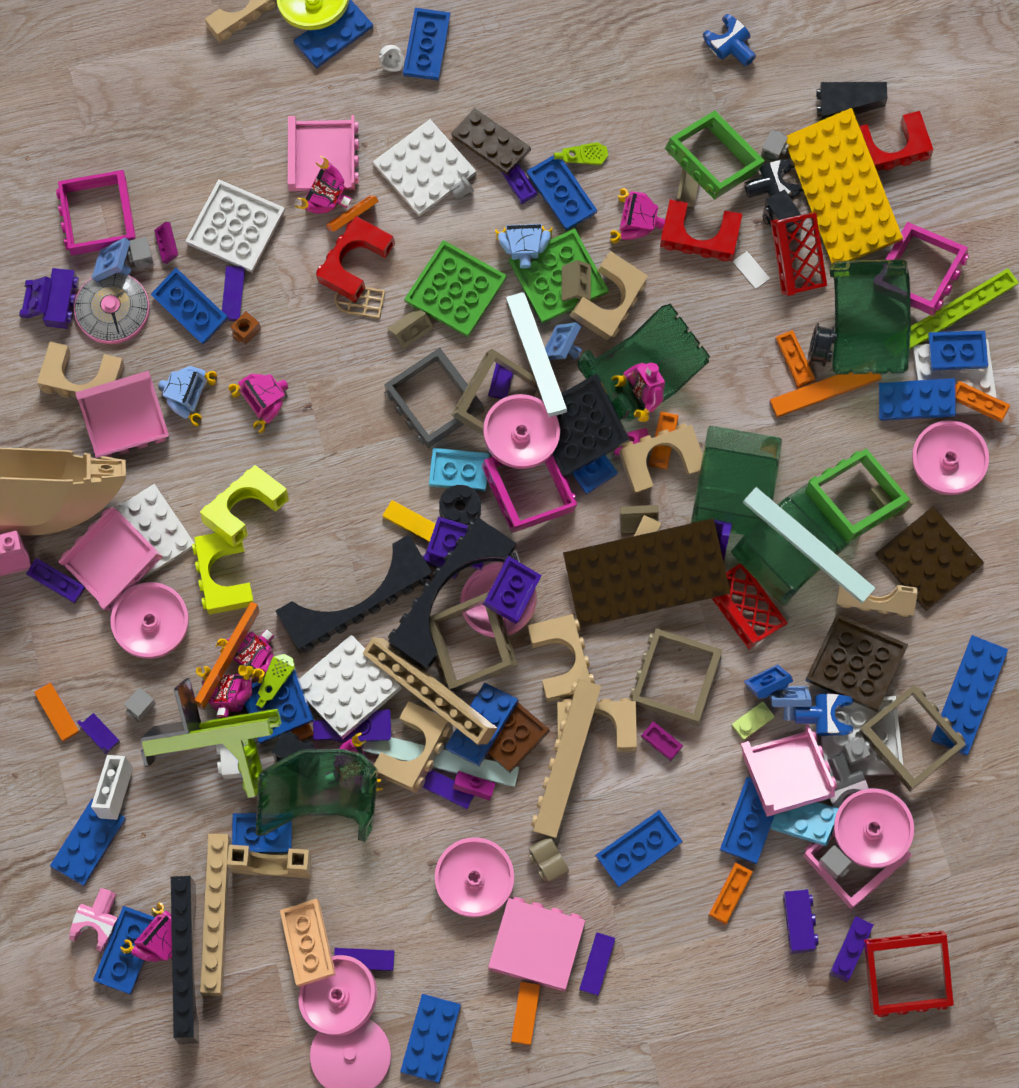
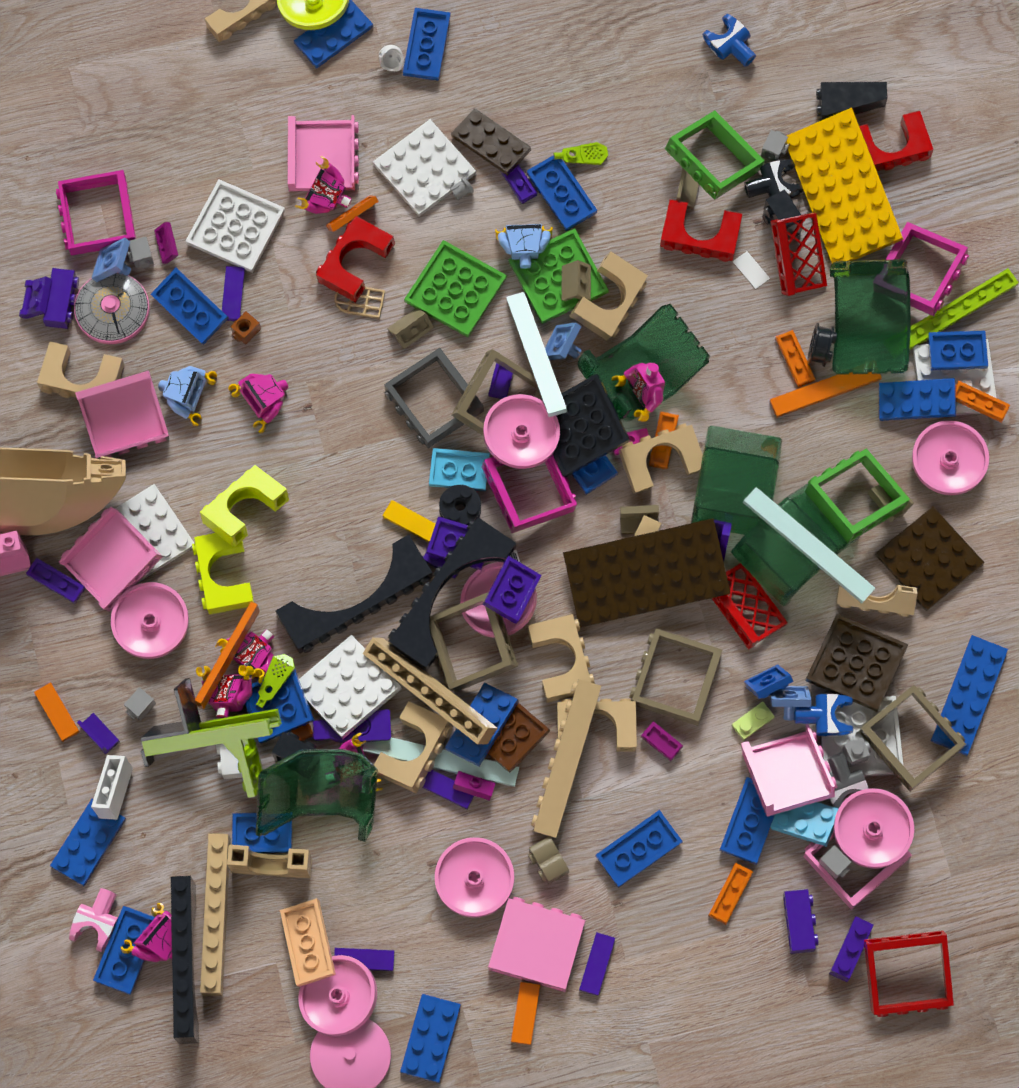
(638, 216): dark pink torso -> none

